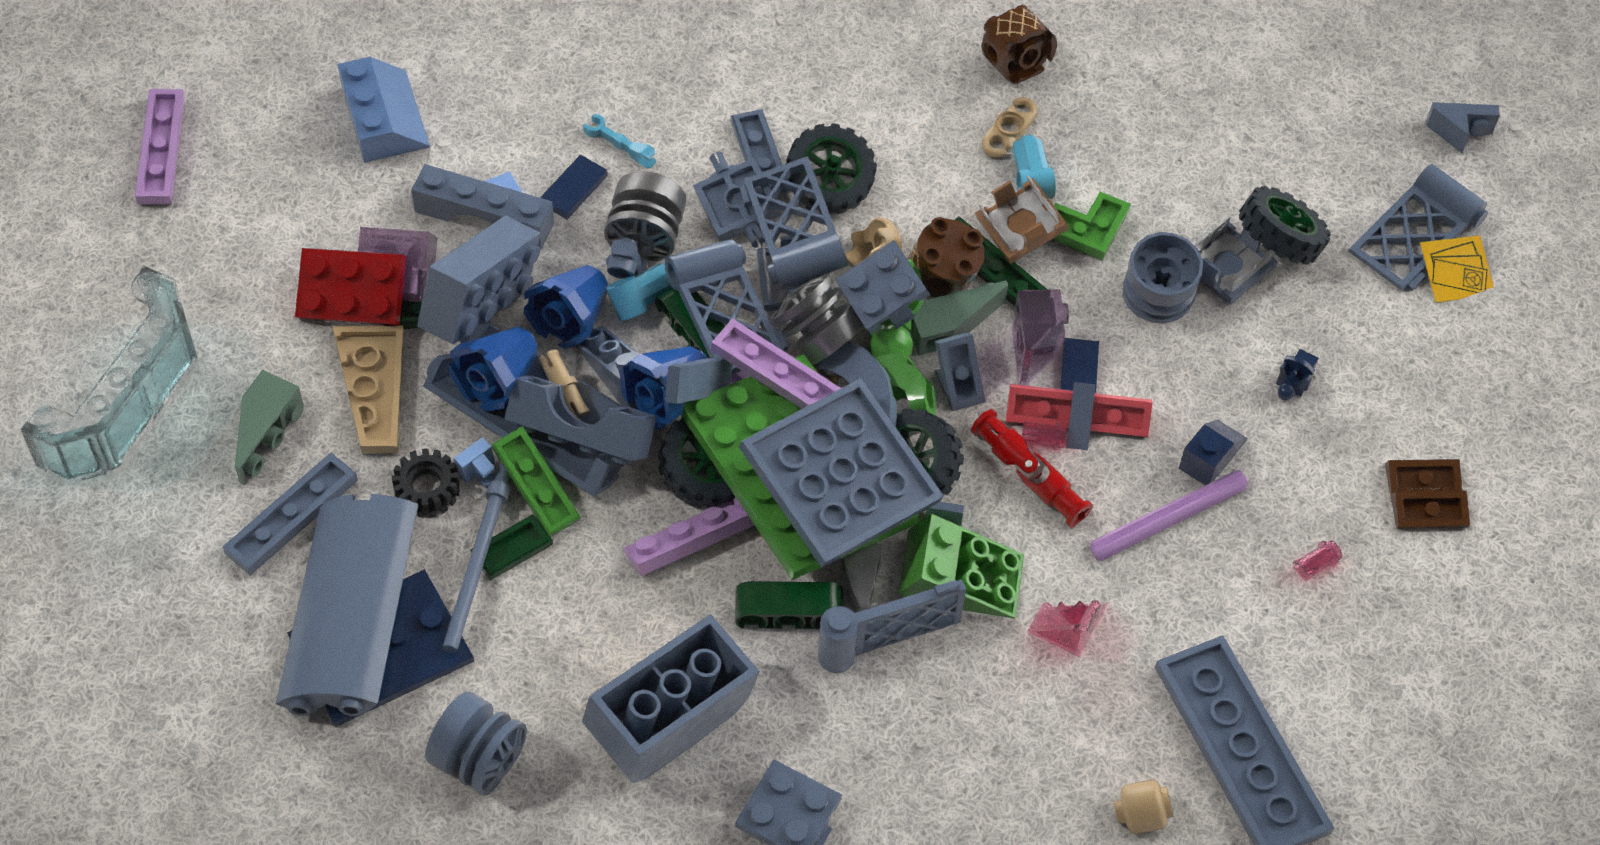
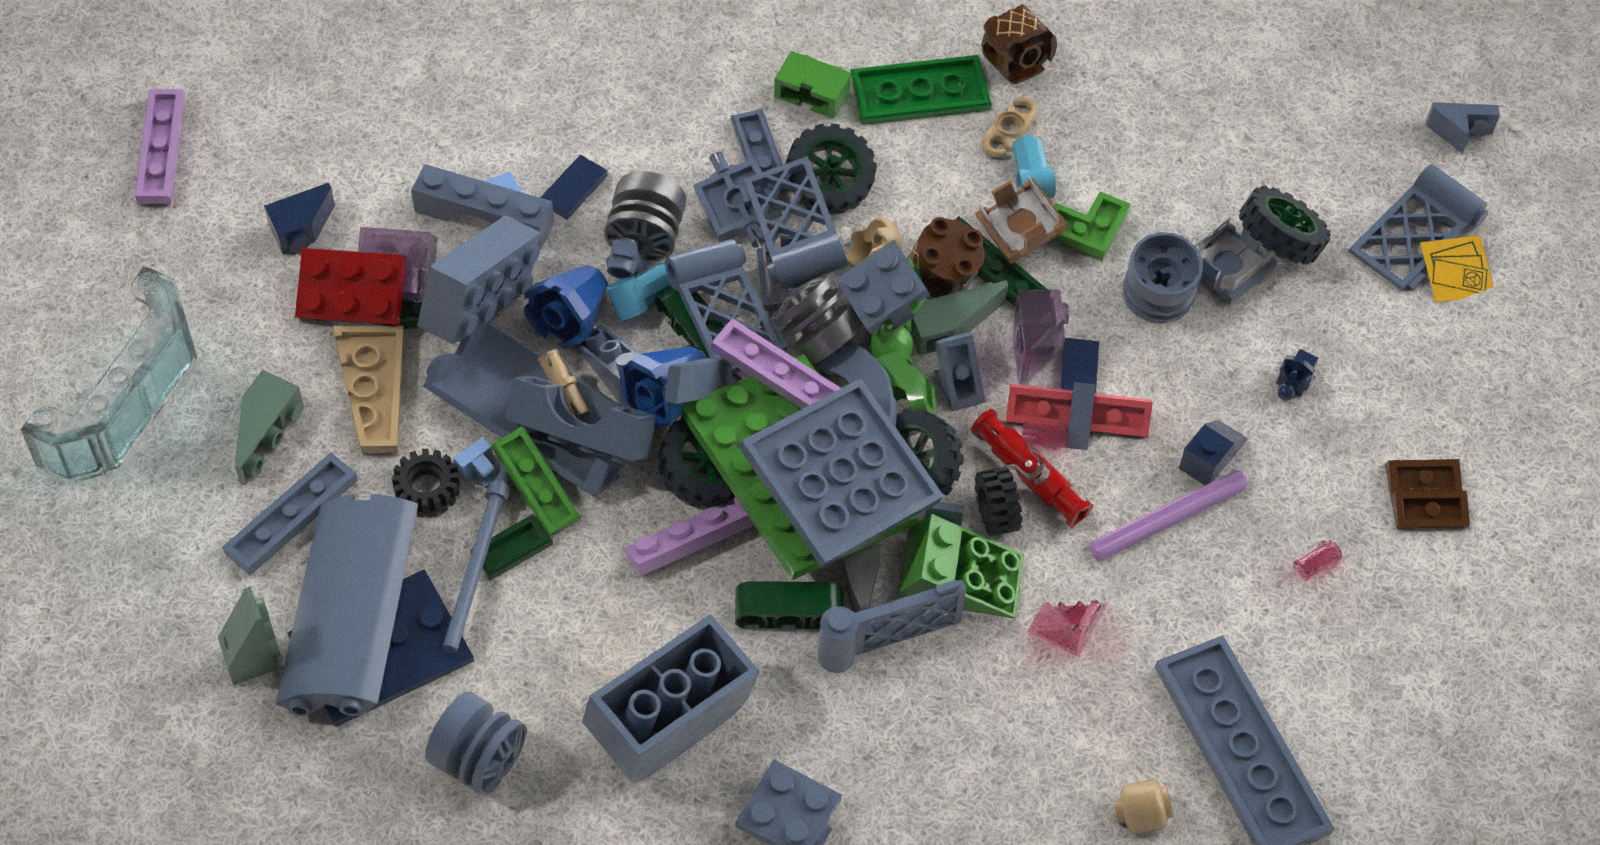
(248, 639): none -> sand green slope
(300, 217): none -> dark blue slope
(381, 108): medium blue slope -> none
(491, 364): blue cone -> none
(639, 152): medium azure piece -> none
(813, 83): none -> bright green brick
(920, 89): none -> green tile
(998, 501): none -> black tyre

